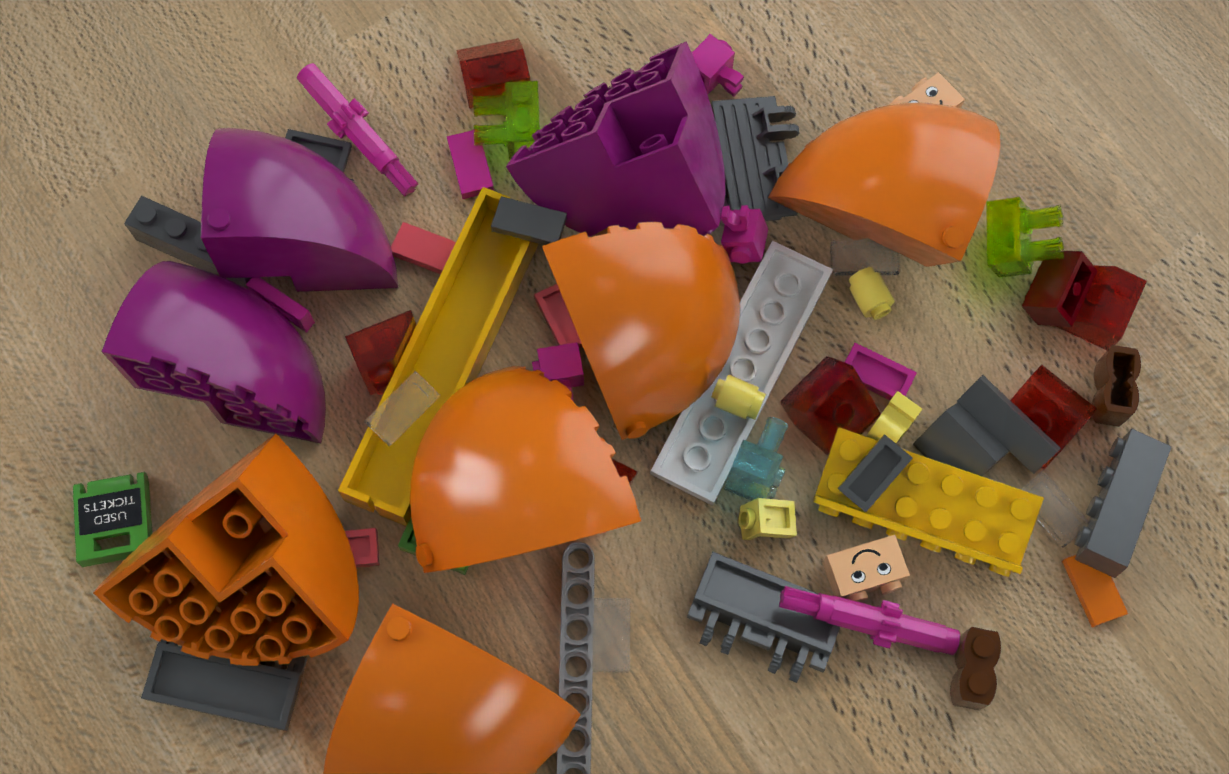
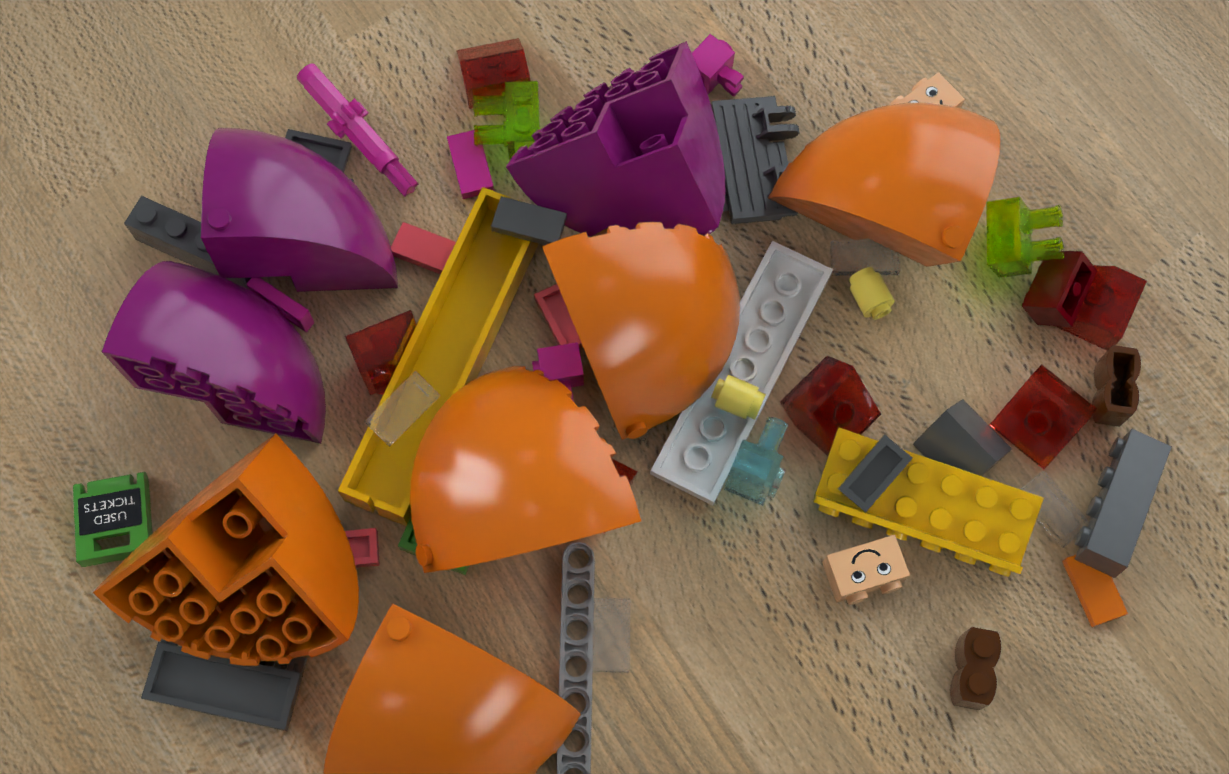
(744, 234): dark pink brick -> none
(752, 597): dark grey hinge -> none
(767, 519): light yellow bracket -> none
(879, 372): dark pink tile -> none
(882, 623): dark pink piece -> none
(895, 418): light yellow leg -> none
(1008, 424): dark grey tile -> none

